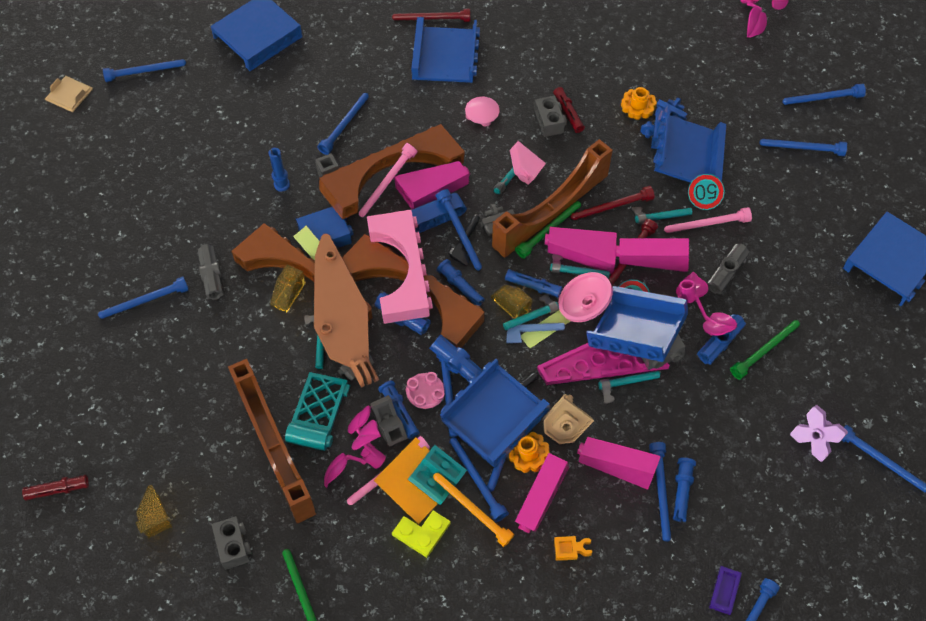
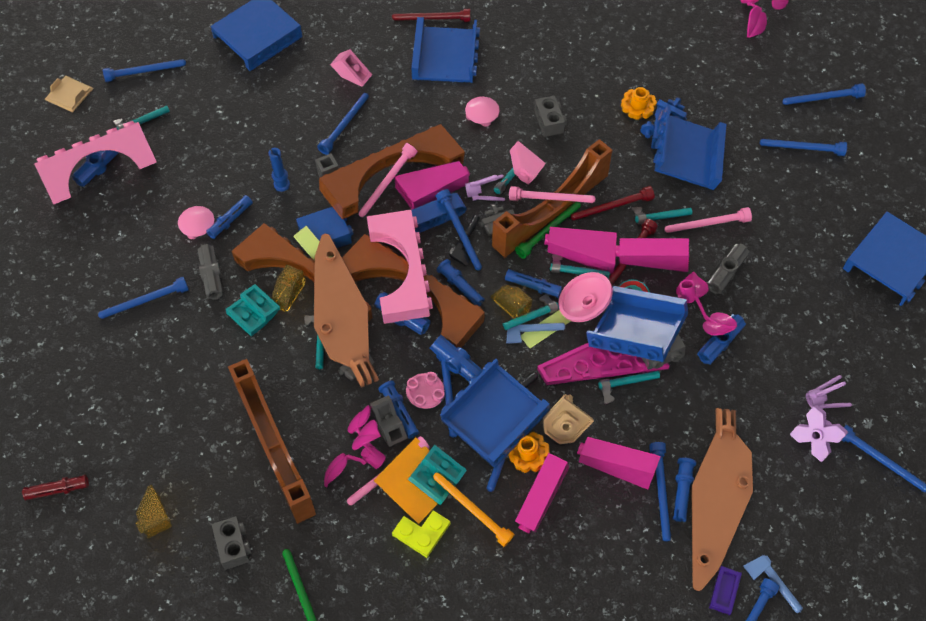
(57, 169): none -> bright pink arch
(94, 165): none -> blue piece
(119, 122): none -> teal piece
(195, 221): none -> bright pink dish
(214, 230): none -> blue pin
(253, 310): none -> teal slope
(309, 433): teal piece -> none
(351, 68): none -> bright pink slope
(474, 189): none -> lavender plant
(497, 511): blue piece -> none
(517, 194): none -> bright pink piece
(561, 95): dark red pin -> none
(567, 548): light orange plate -> none
(706, 191): piece -> none
(719, 497): none -> nougat wing
(740, 369): green piece -> none
(762, 564): none -> medium blue piece
(818, 395): none -> lavender plant

